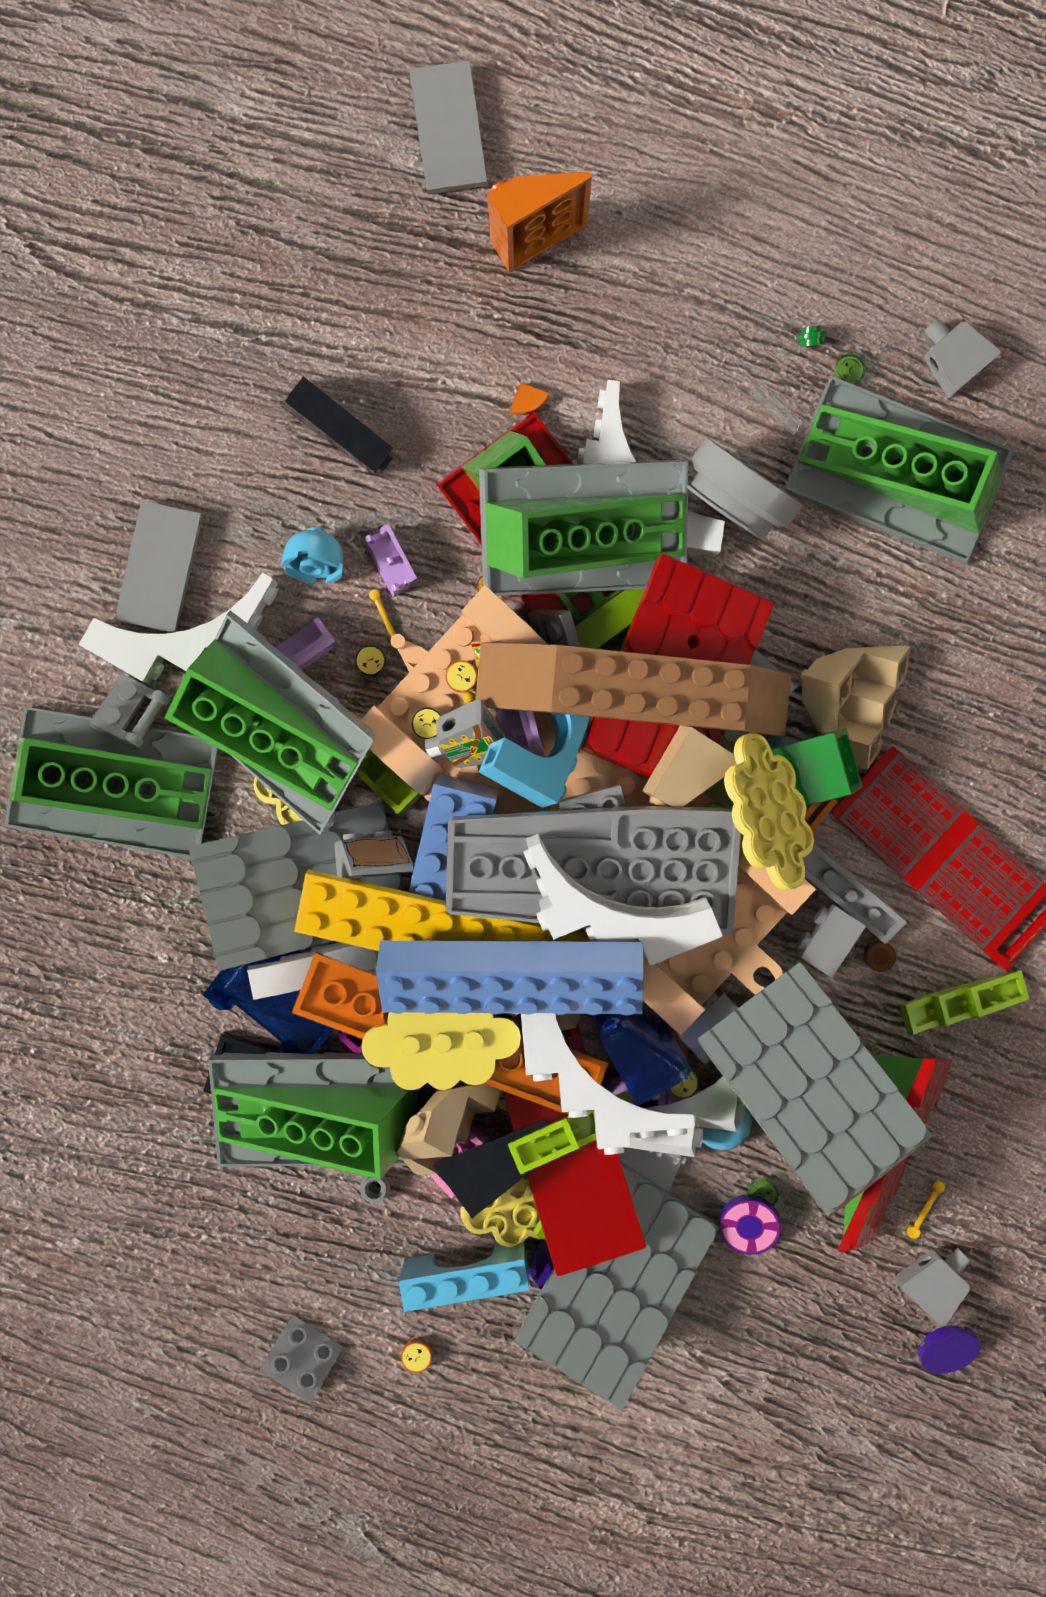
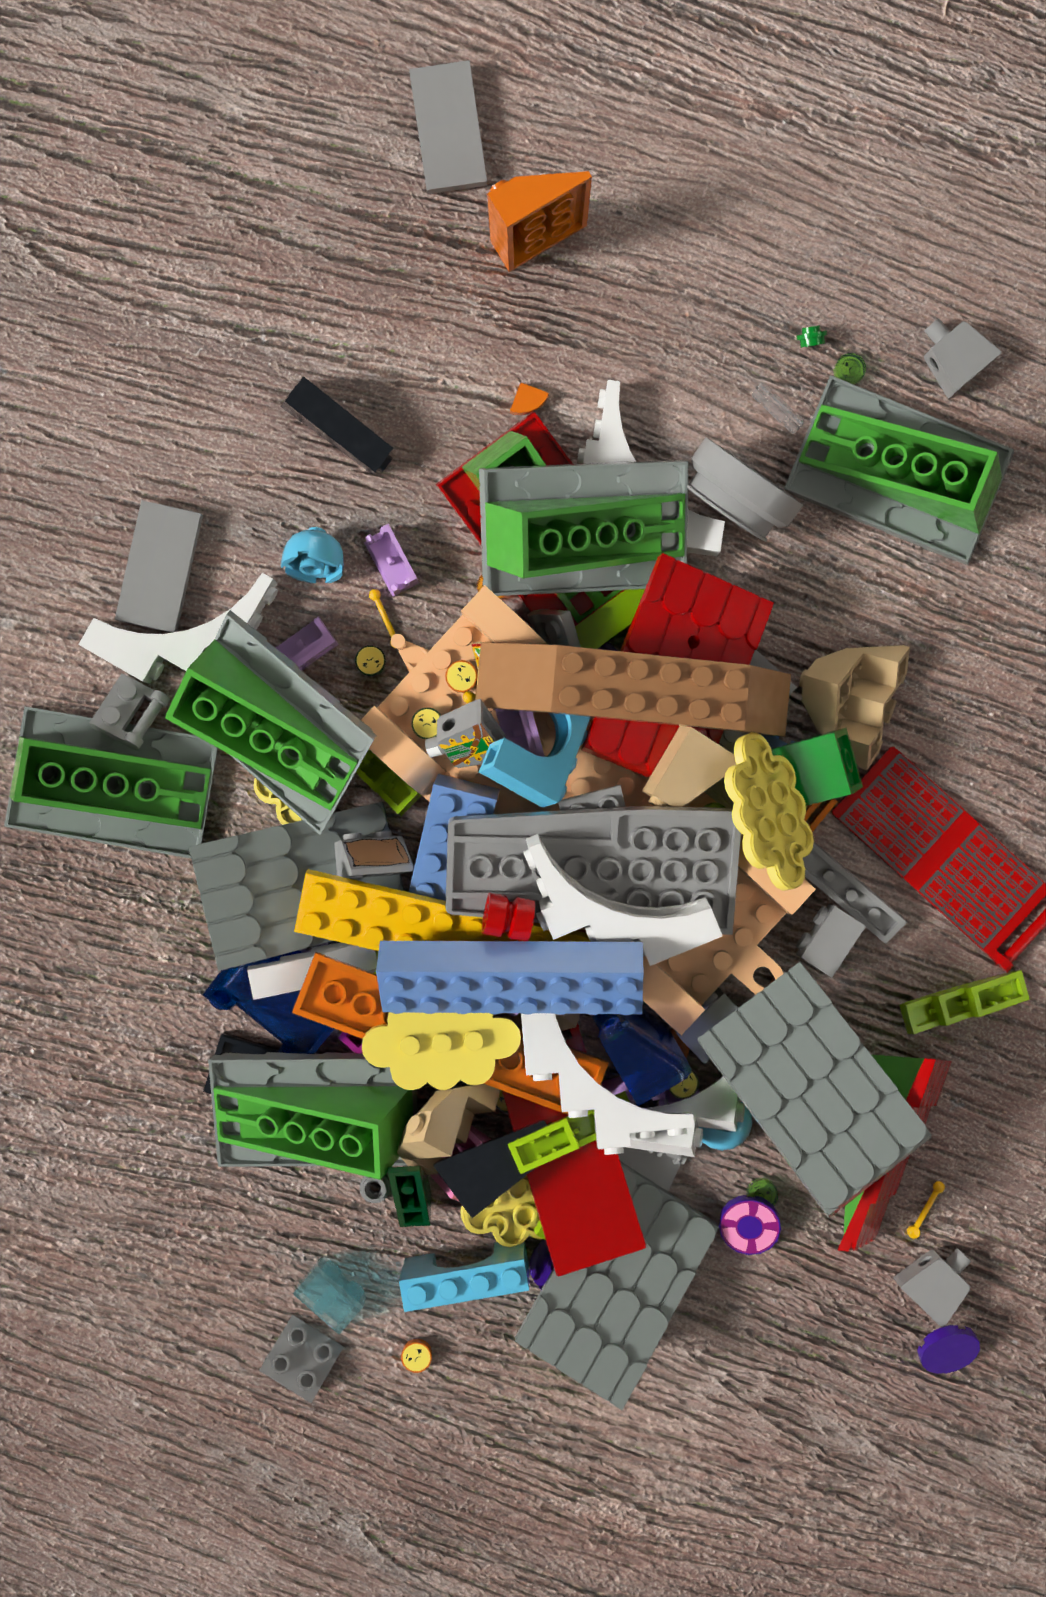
(330, 1295): none -> clear light blue brick
(411, 1195): none -> dark green slope
(510, 917): none -> red wheel
(879, 956): reddish brown tile -> none

